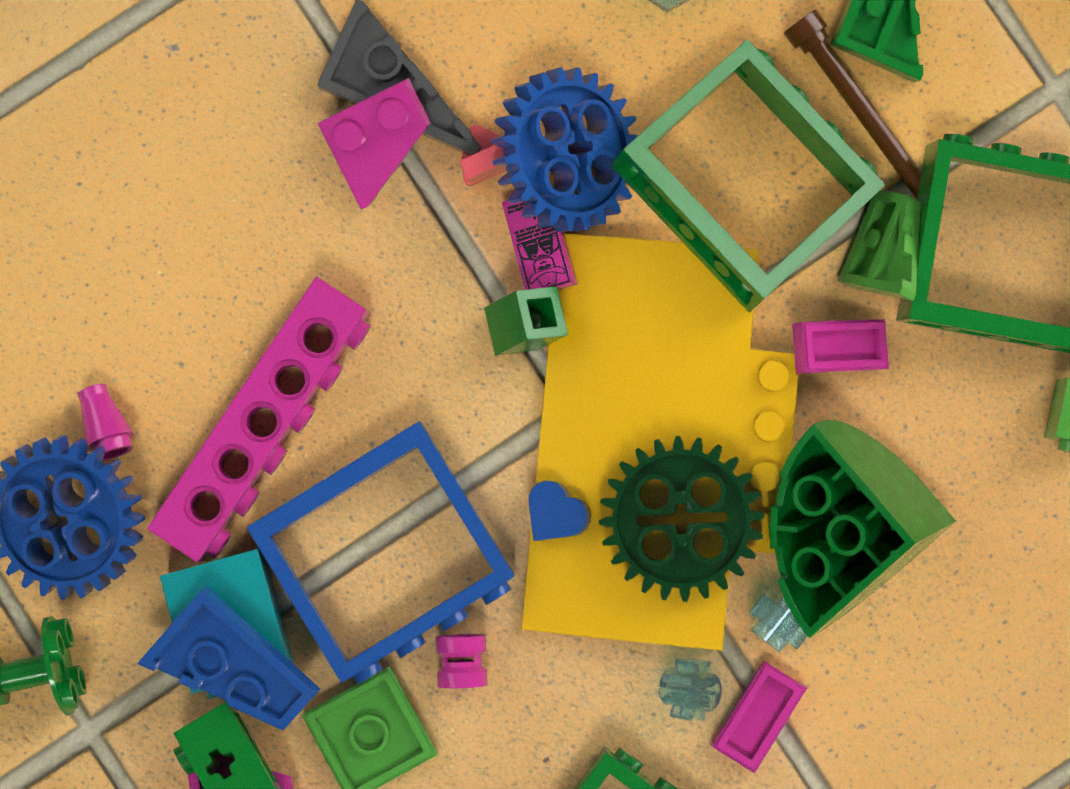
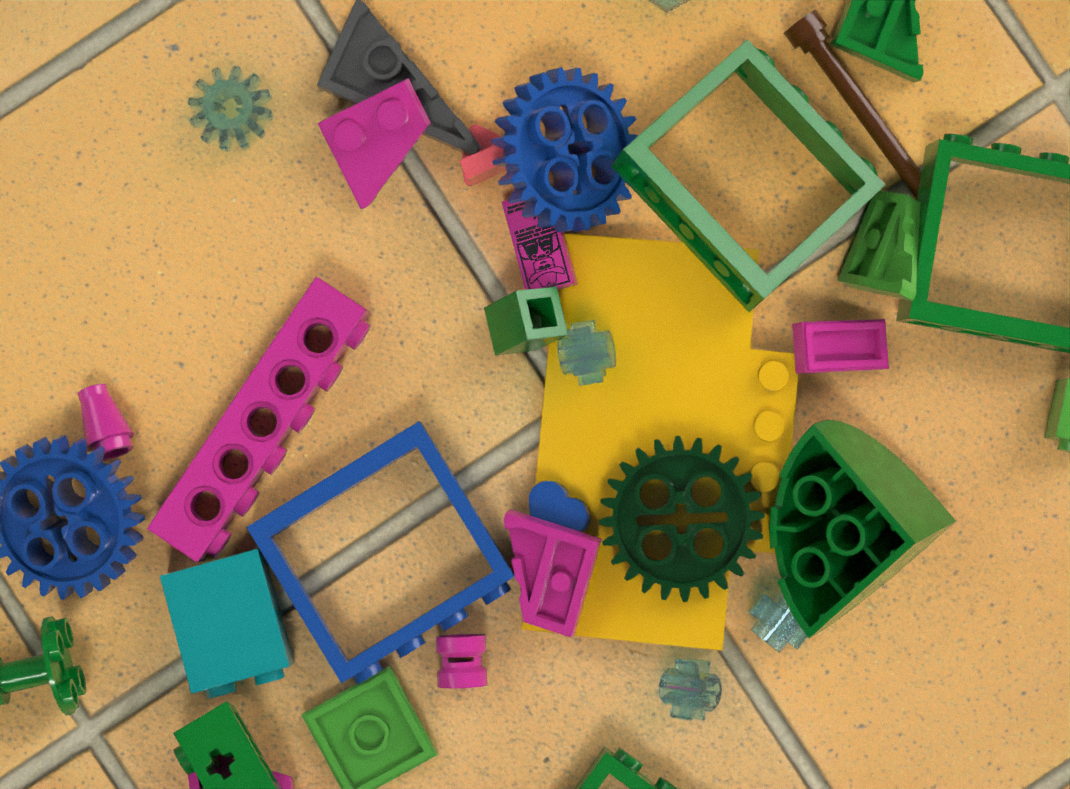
(226, 657): blue wing -> none
(244, 94): none -> clear light blue gear
(552, 570): none -> dark pink wing
(586, 352): none -> clear light blue gear
(758, 716): dark pink tile -> none

